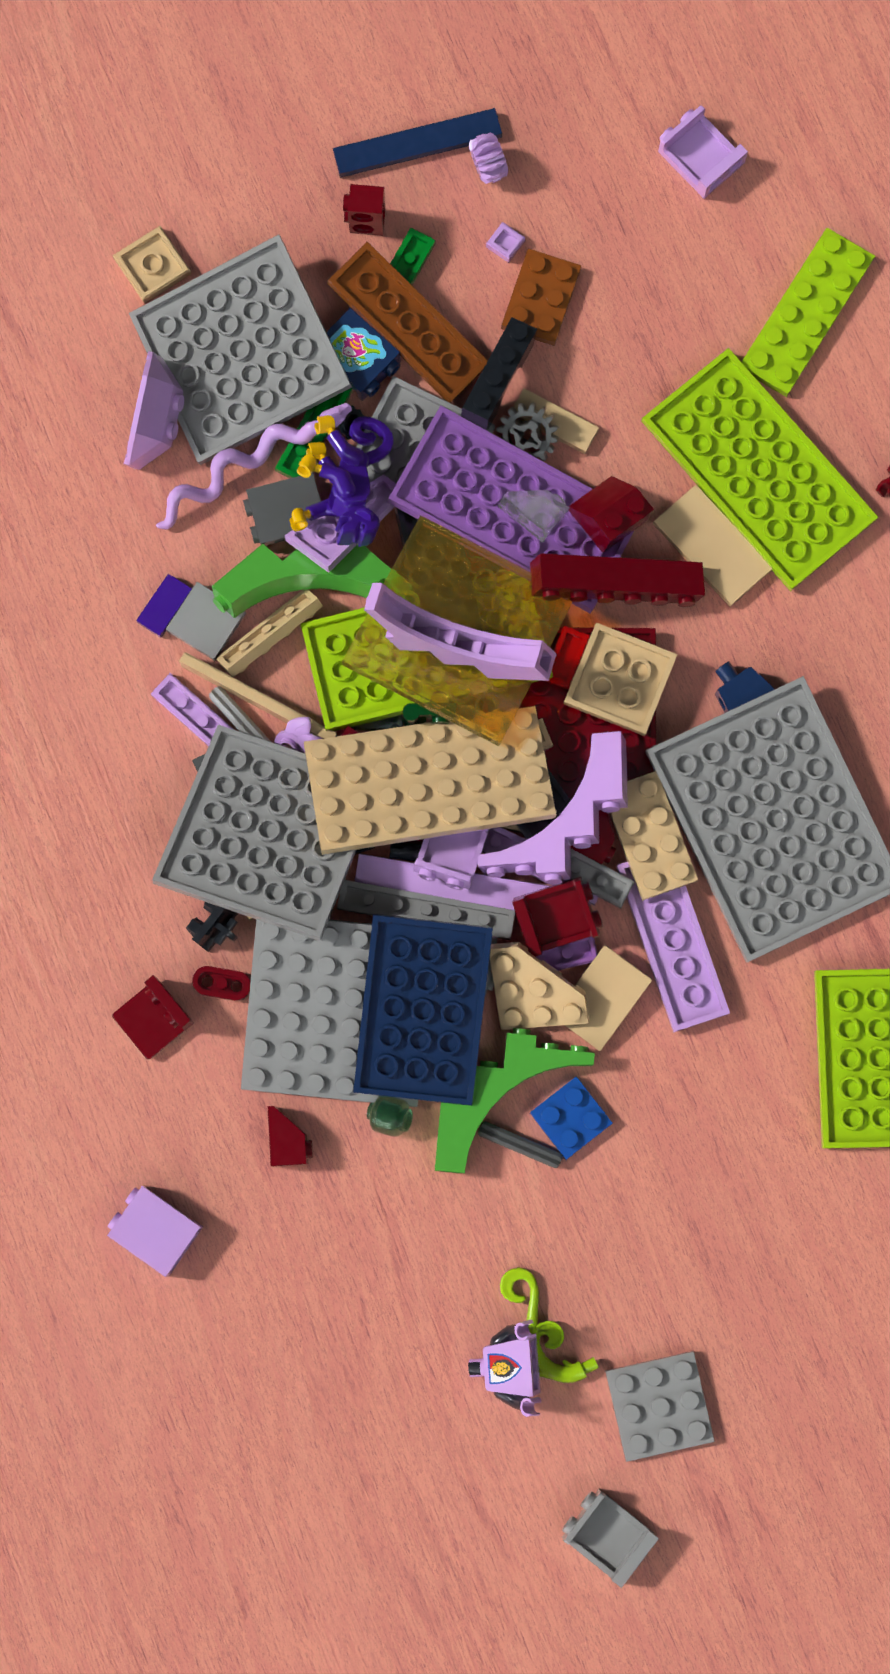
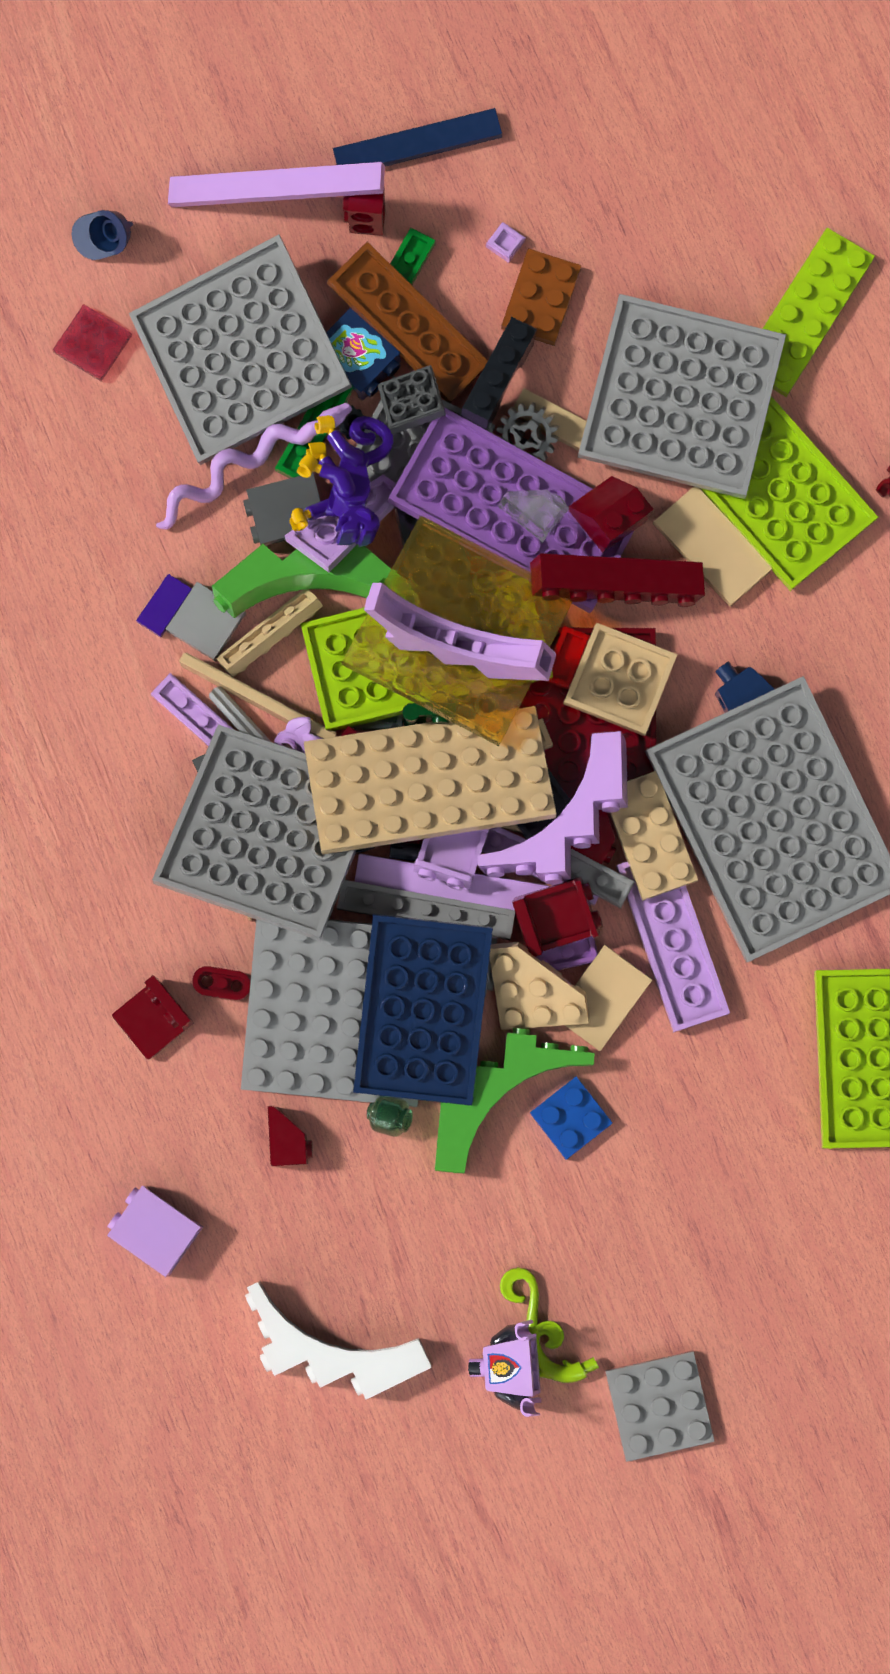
(92, 342): none -> clear pink tile
(101, 234): none -> dark blue piece
(152, 264): tan tile -> none
(155, 413): lavender wedge -> none
(215, 928): black hips -> none
(277, 184): none -> lavender tile
(327, 1362): none -> white arch
(411, 399): none -> dark grey tile
(488, 158): lavender gear -> none
(520, 1144): dark grey axle -> none
(609, 1536): light grey panel -> none
(682, 396): none -> light grey plate
(700, 152): lavender panel -> none

